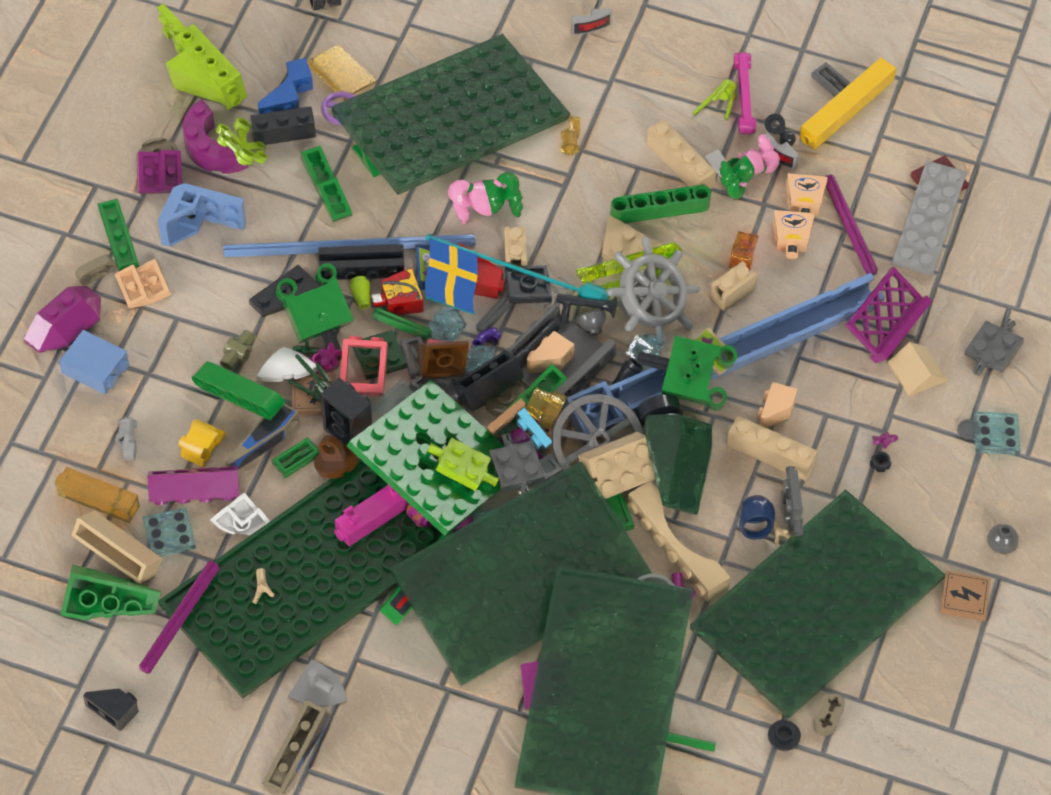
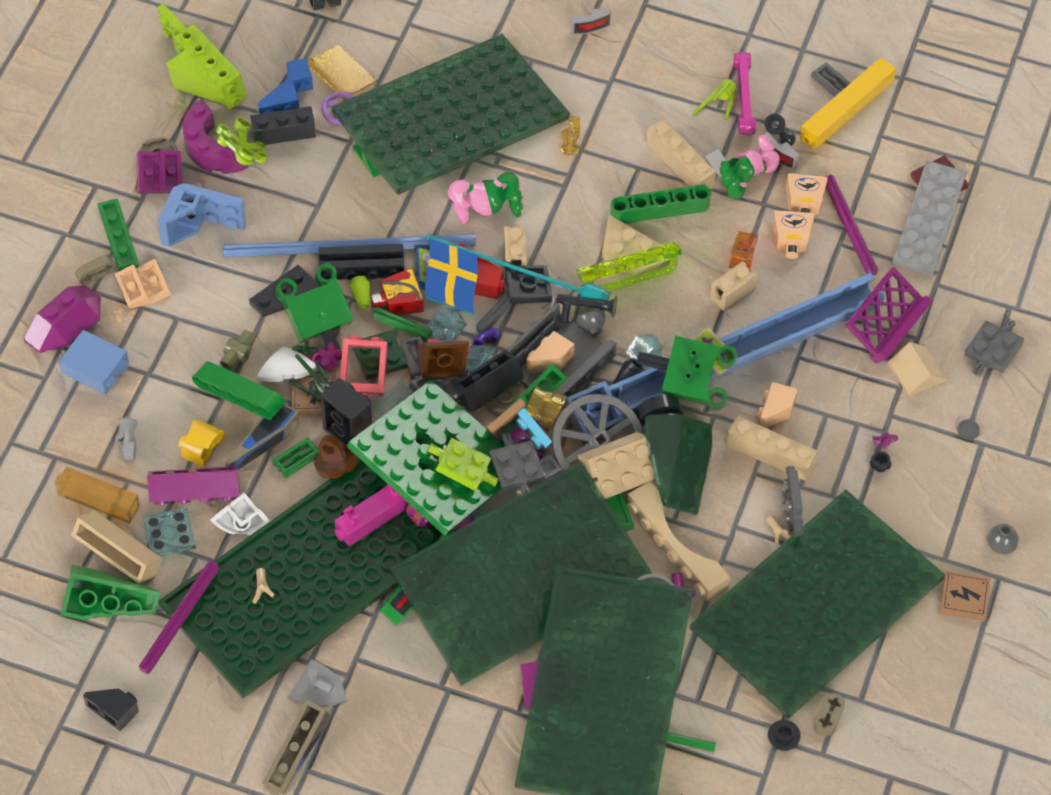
(325, 183): green slope -> none
(642, 288): light grey piece -> none
(756, 510): dark blue helmet -> none
(996, 433): clear light blue tile -> none

